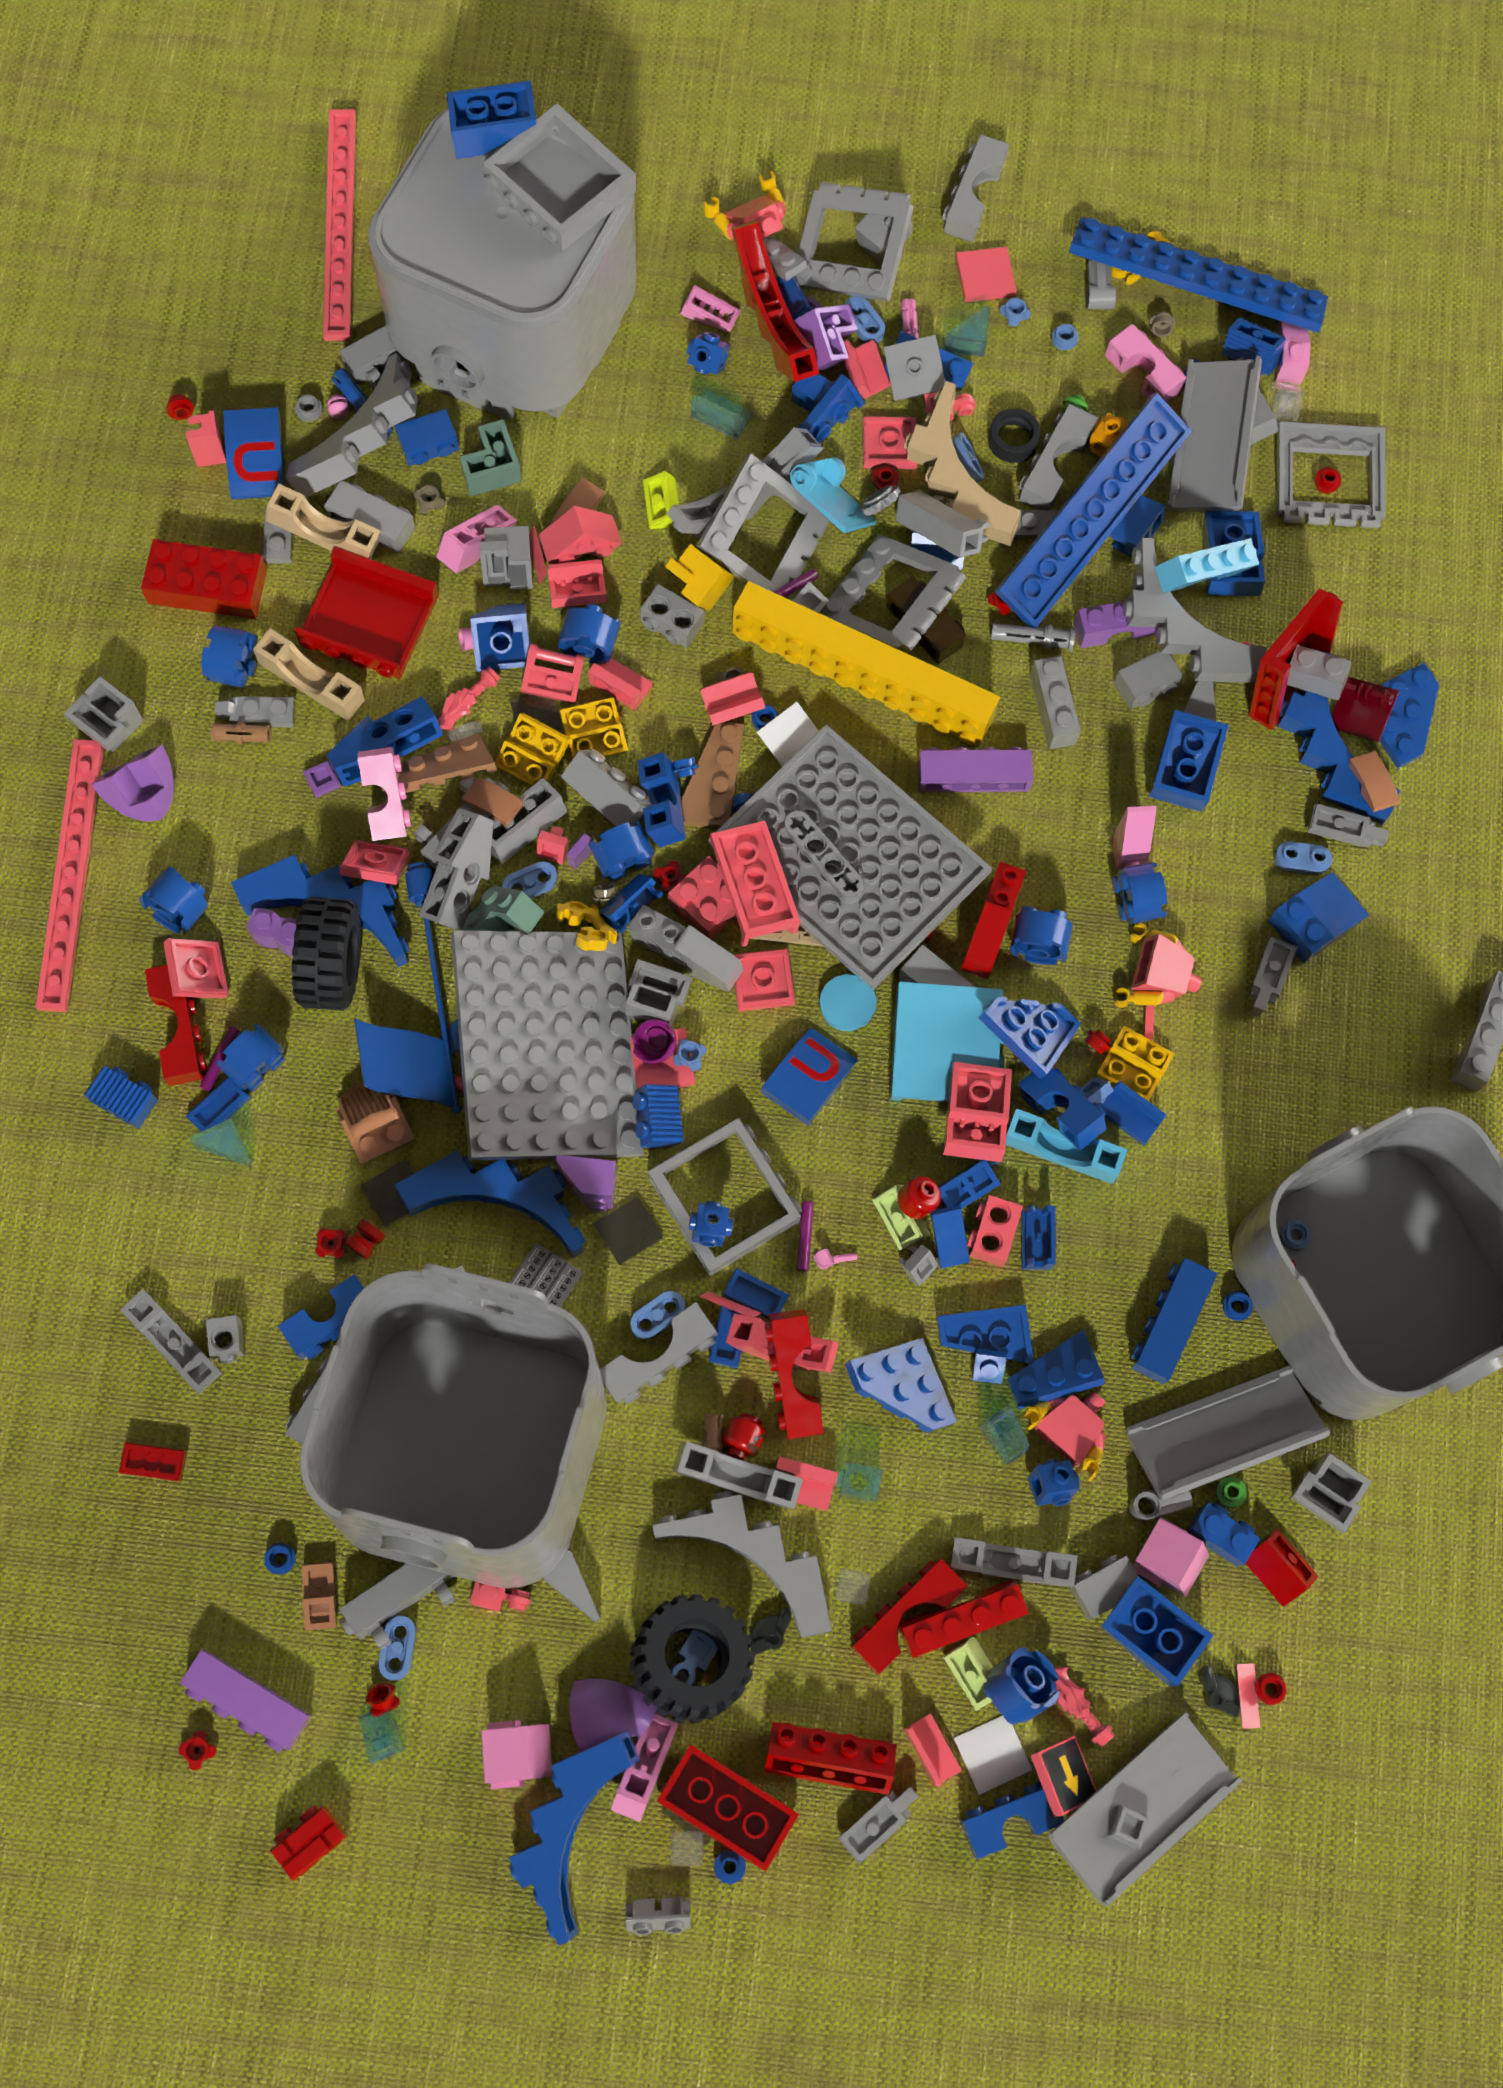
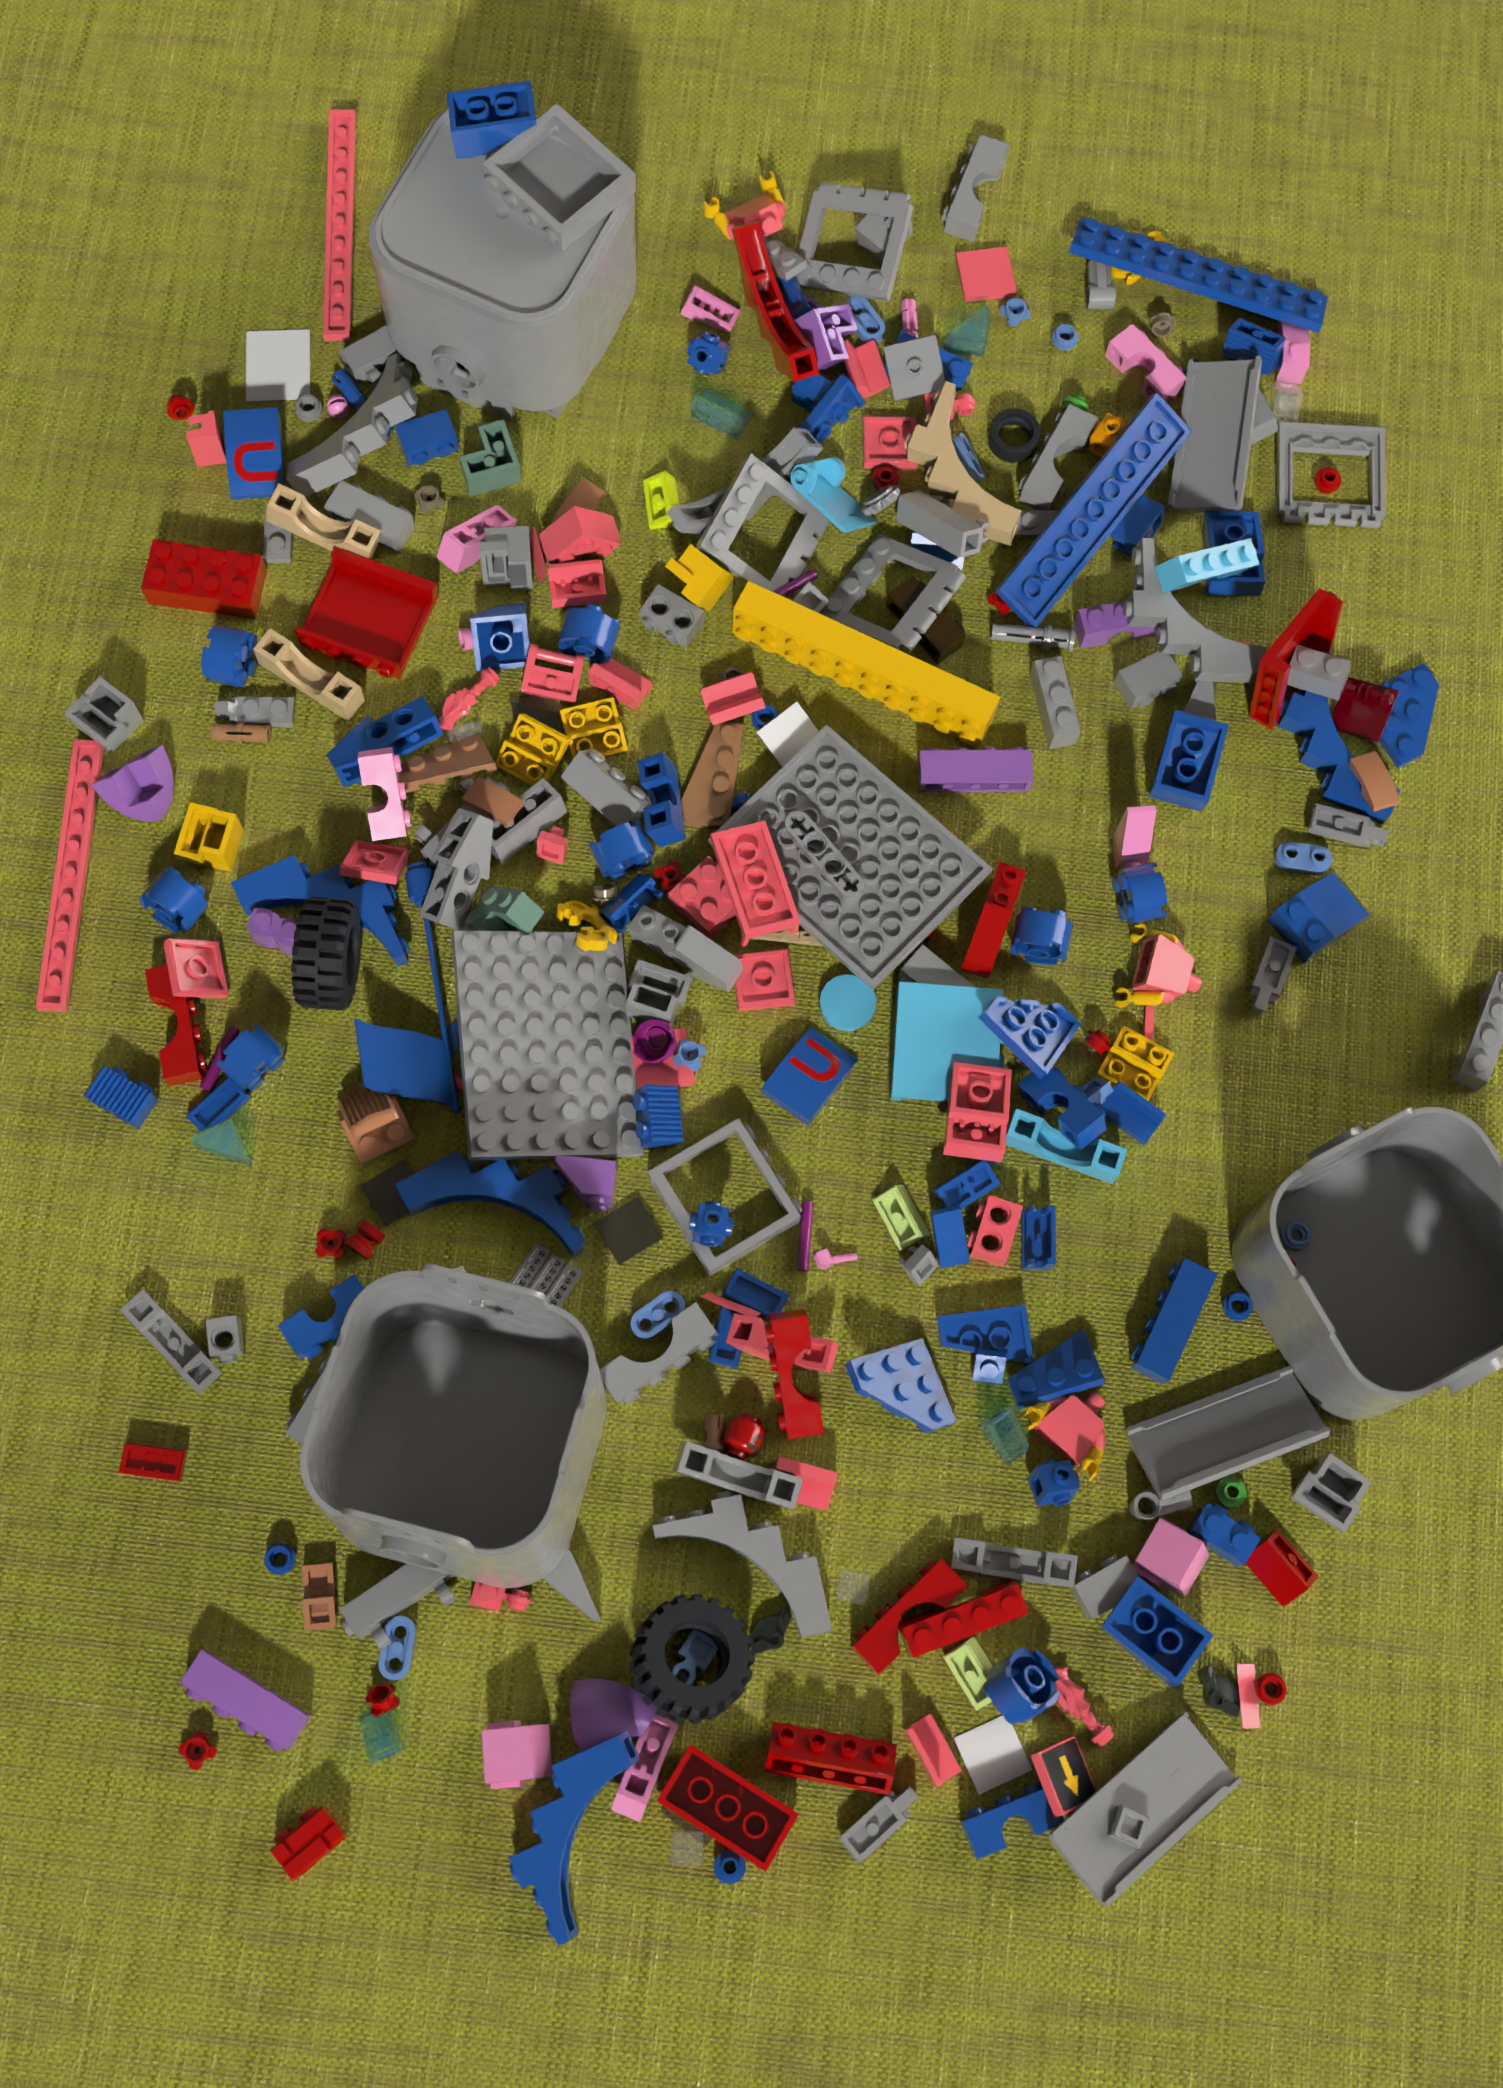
(209, 837): none -> yellow plate
(277, 365): none -> white sticker
(322, 778): medium lavender tile -> none
(528, 879): medium blue plate -> none
(579, 851): medium lavender tile -> none
(672, 1917): light grey hinge -> none
(685, 767): blue plate -> none
(871, 1475): clear light blue brick -> none
(919, 1197): red head -> none

